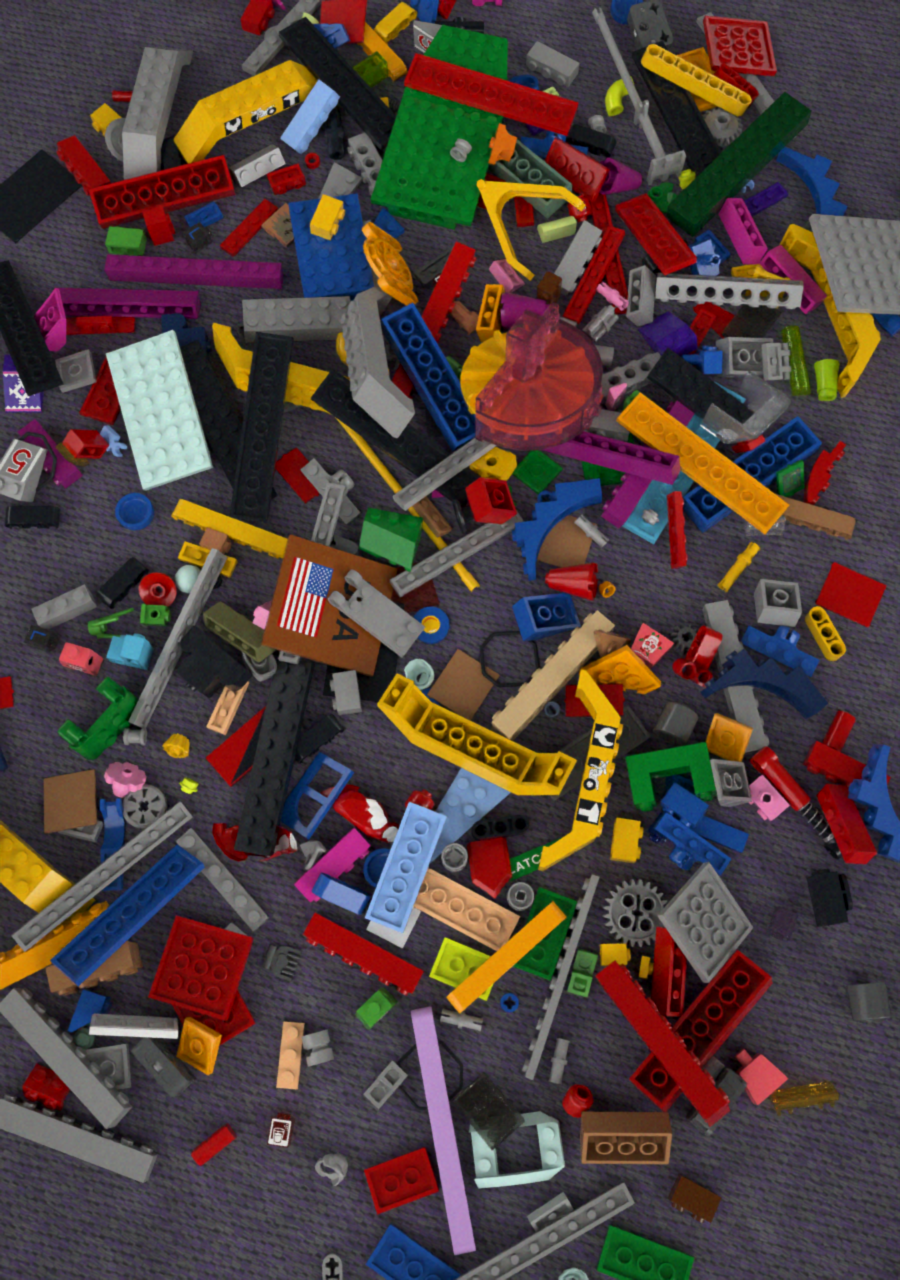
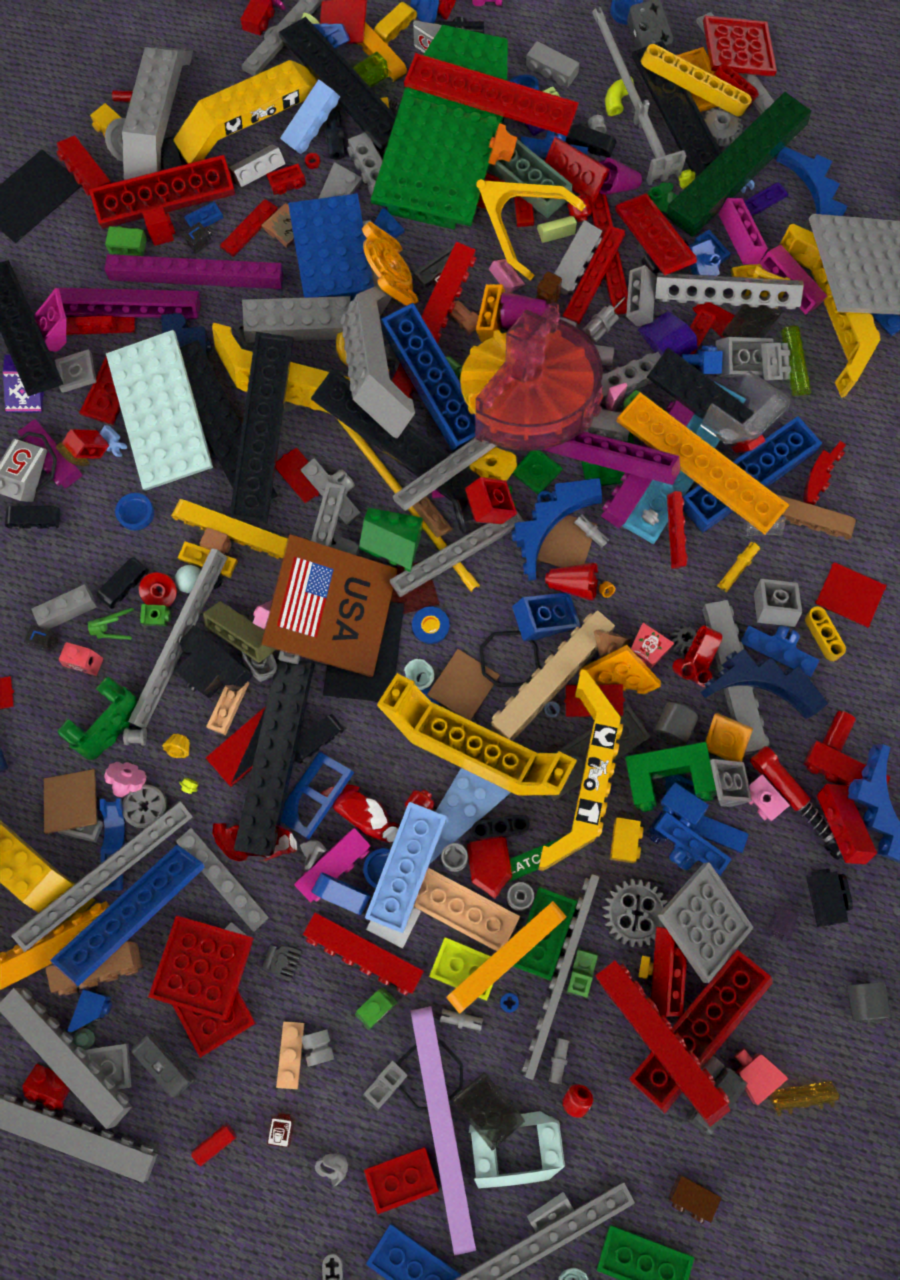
(130, 651): medium azure brick -> none
(134, 1026): white tile -> none
(198, 1045): light orange tile -> none
(327, 217): yellow brick -> none
(346, 692): light grey brick -> none
(378, 615): light grey hinge -> none
(460, 150): light grey wheel -> none
(612, 296): bright pink pin -> none
(614, 952): yellow brick -> none
(625, 1137): medium nougat brick -> none
(790, 479): green piece -> none
(827, 379): lime plant -> none

